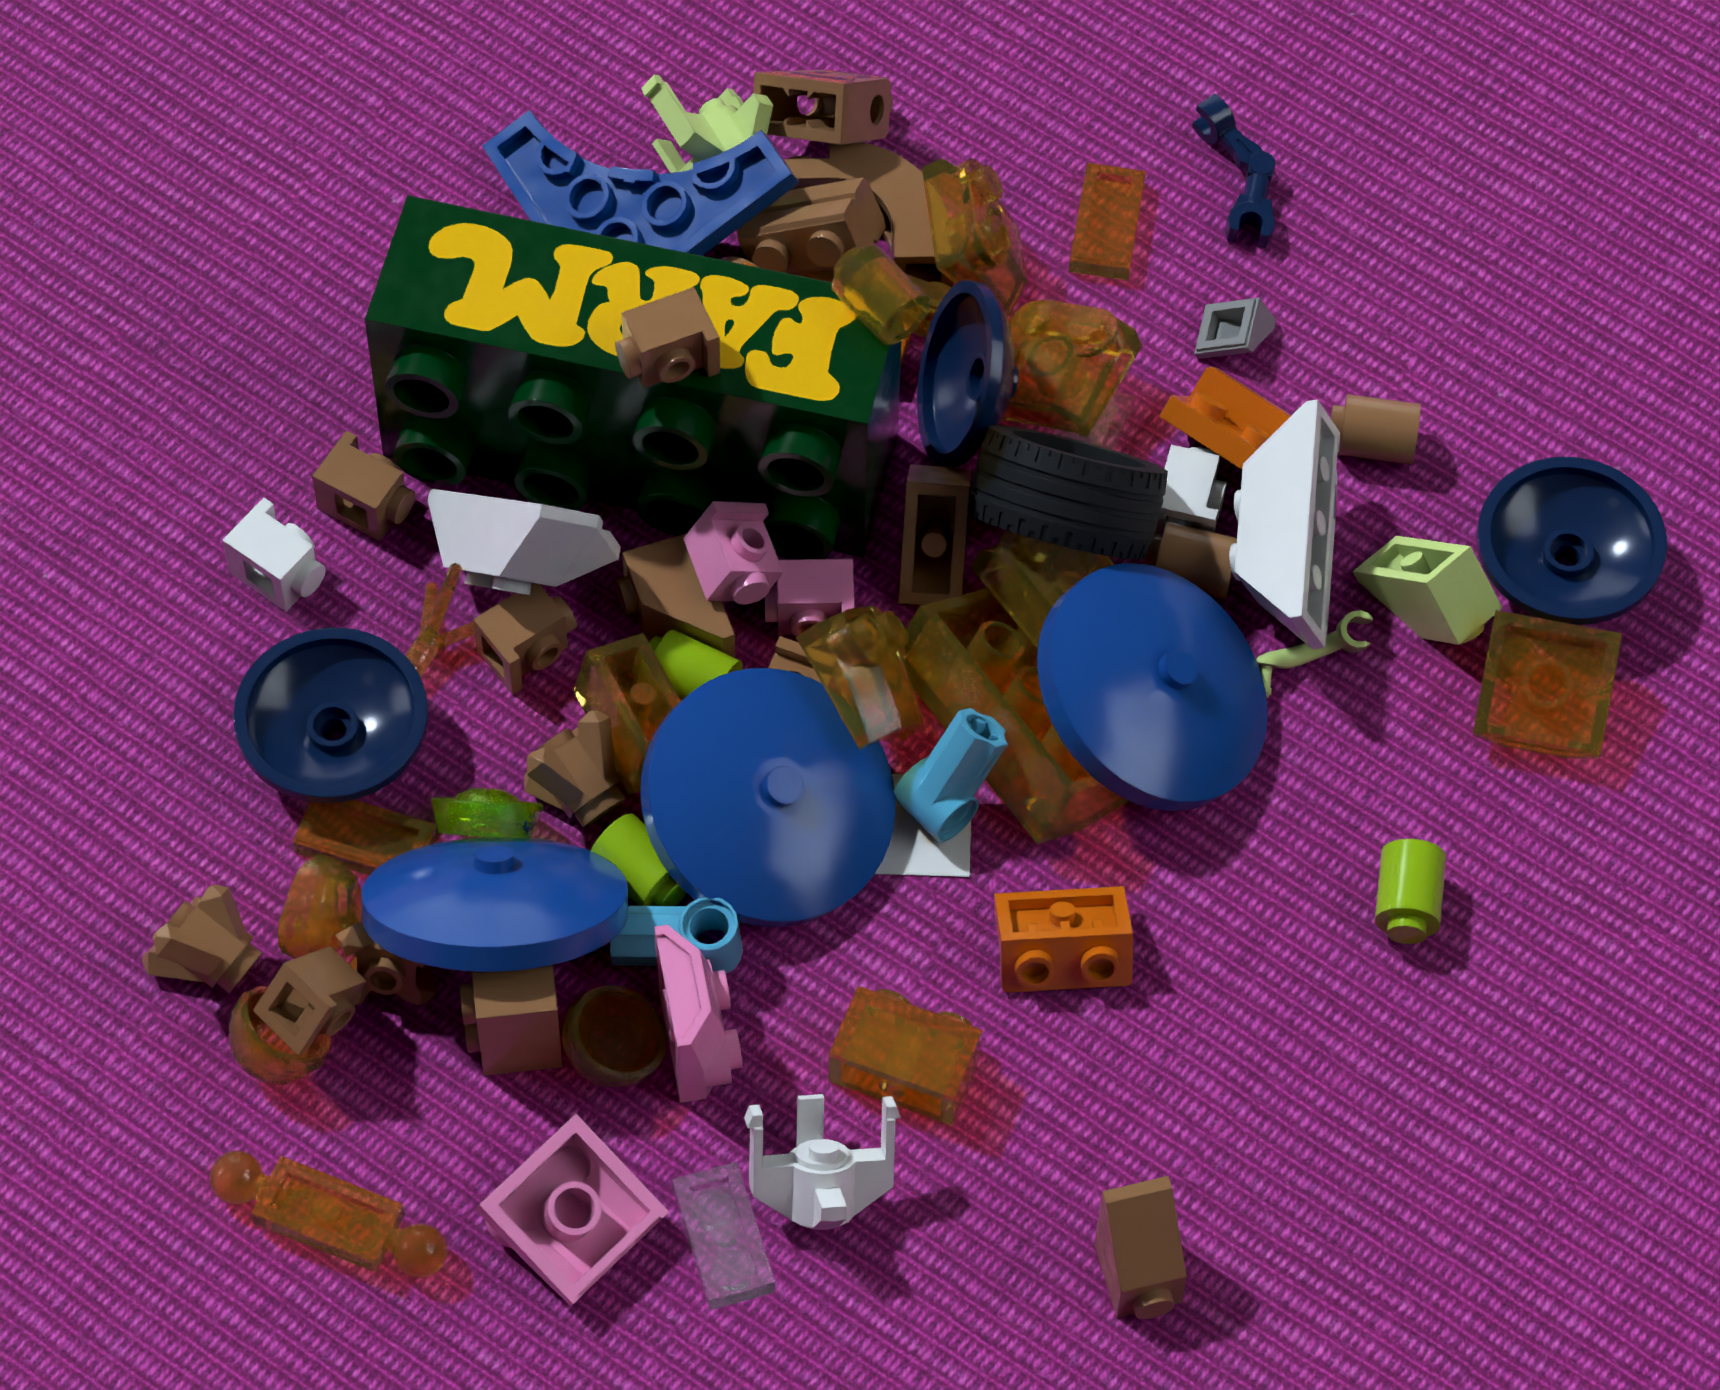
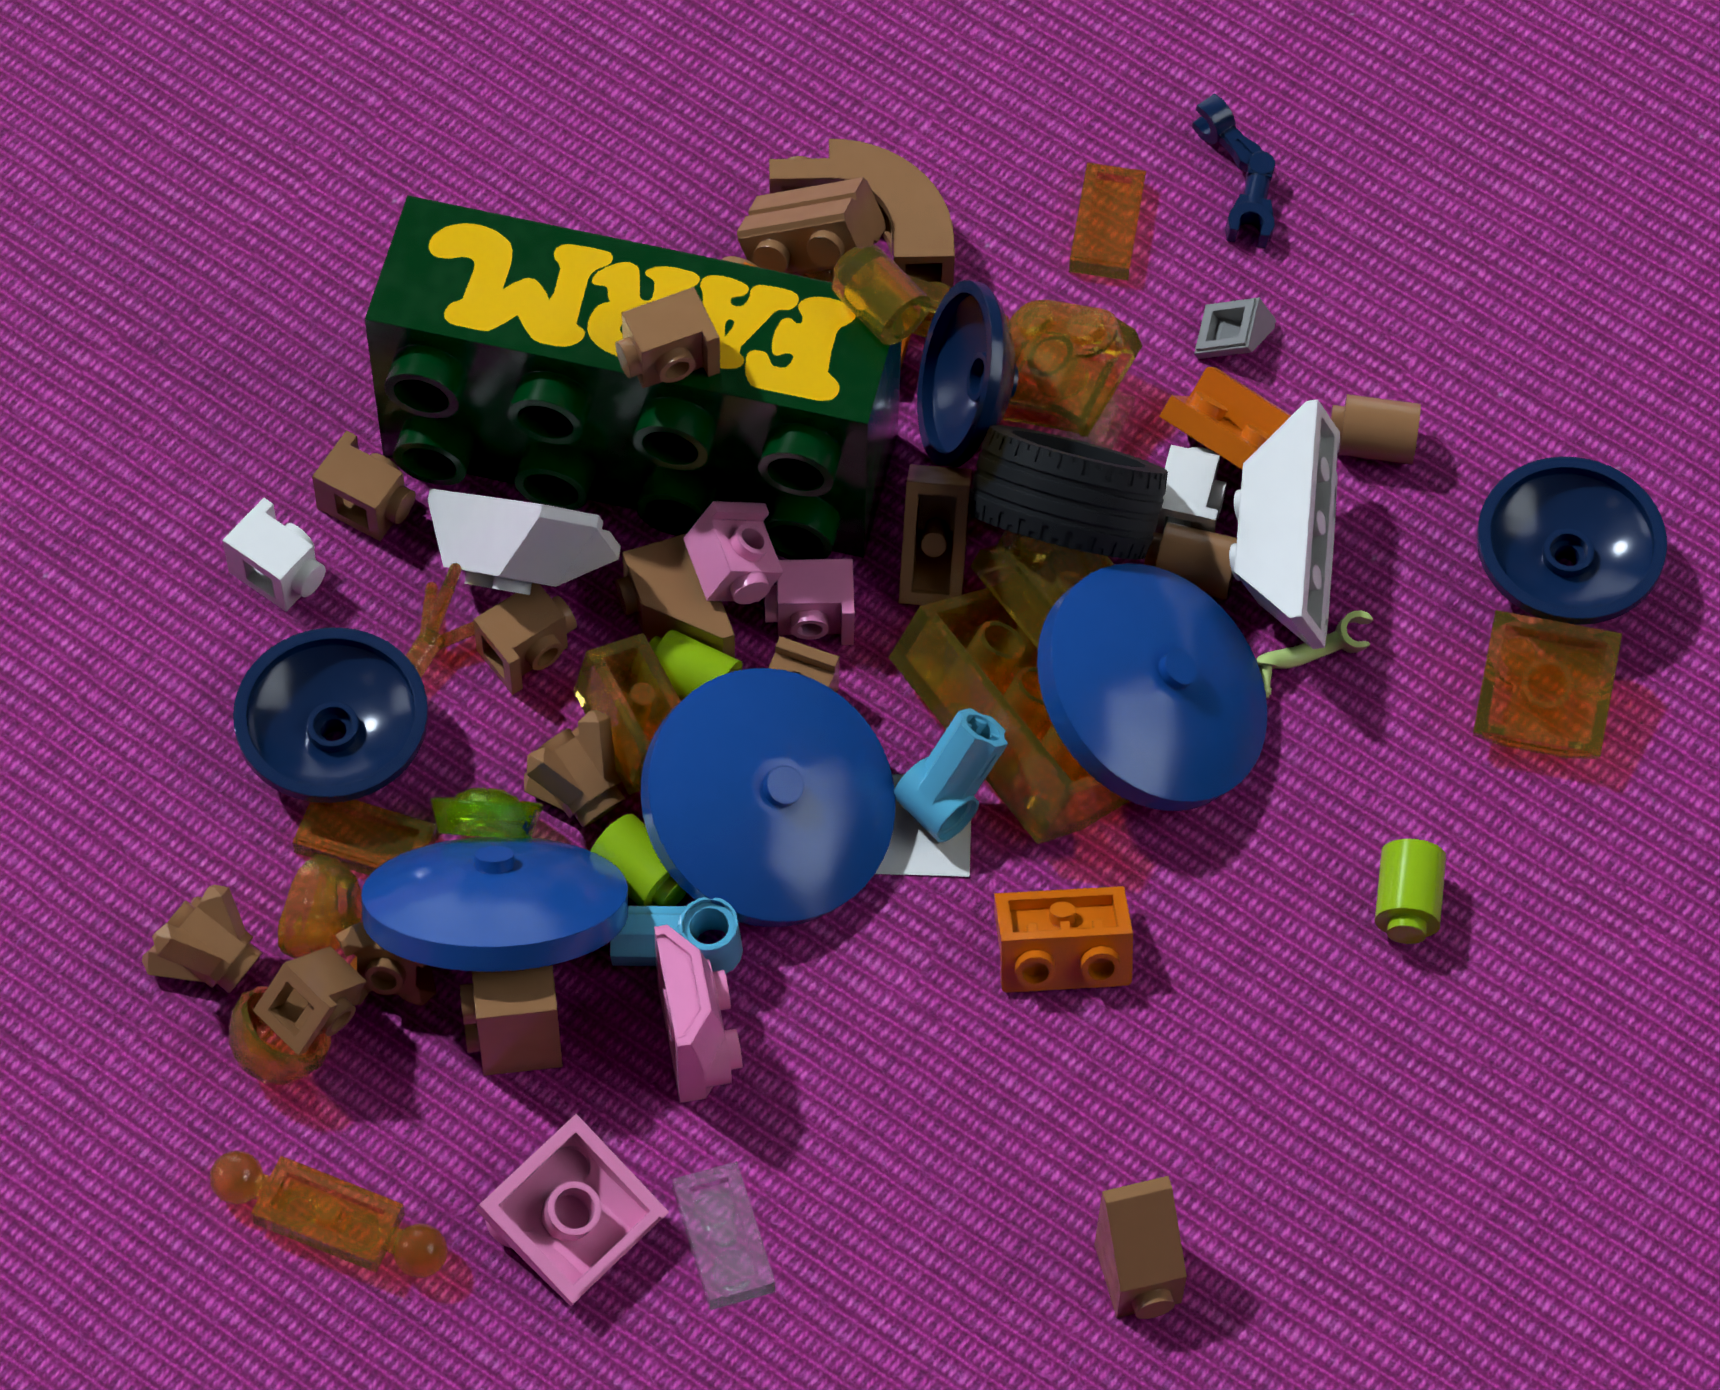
(613, 1037): piece -> none
(668, 210): blue plate -> none
(716, 128): yellowish green piece -> none
(820, 1179): white piece -> none
(845, 108): medium nougat torso -> none
(864, 673): clear yellow slope -> none
(905, 1053): clear yellow brick -> none
(973, 230): clear yellow slope -> none
(1431, 588): yellowish green slope -> none

